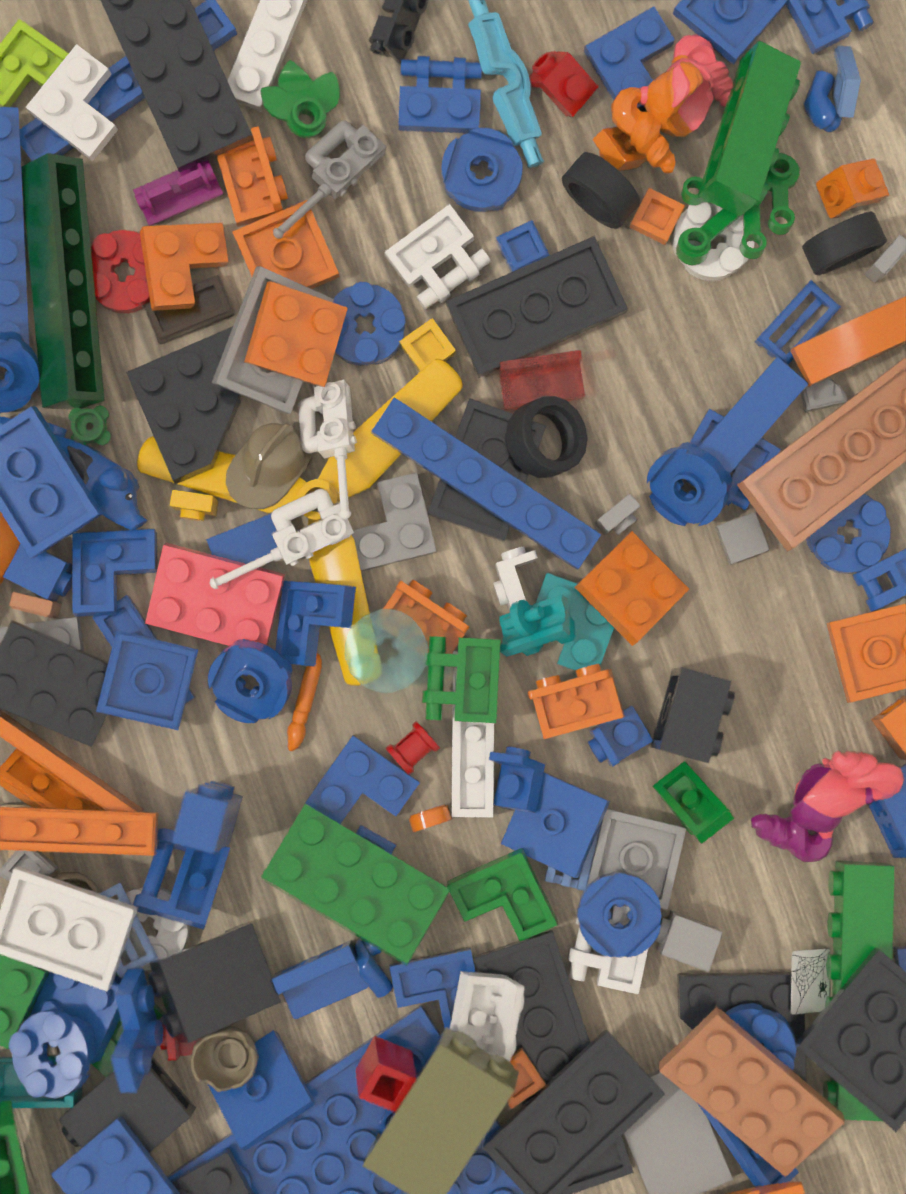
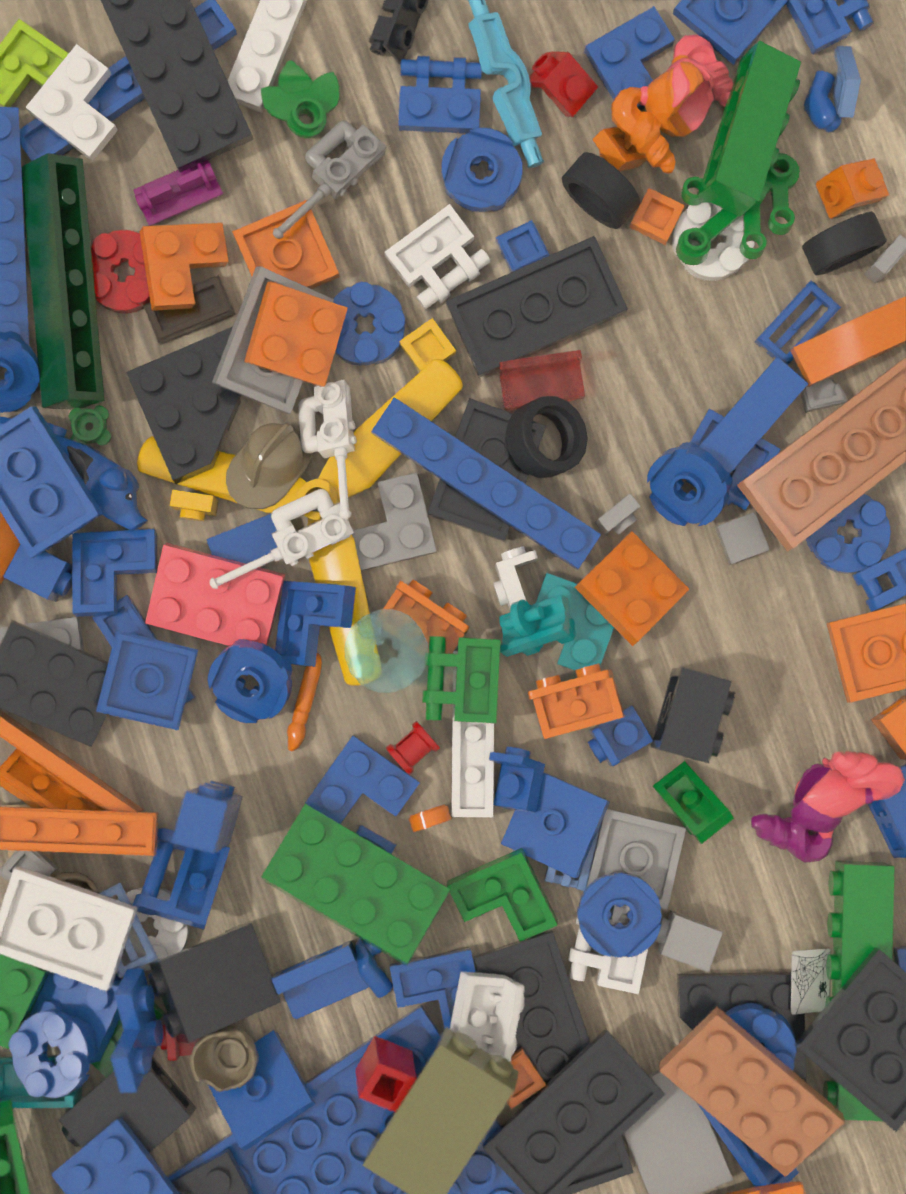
(35, 605): nougat tile -> none
(250, 180): orange bracket -> none

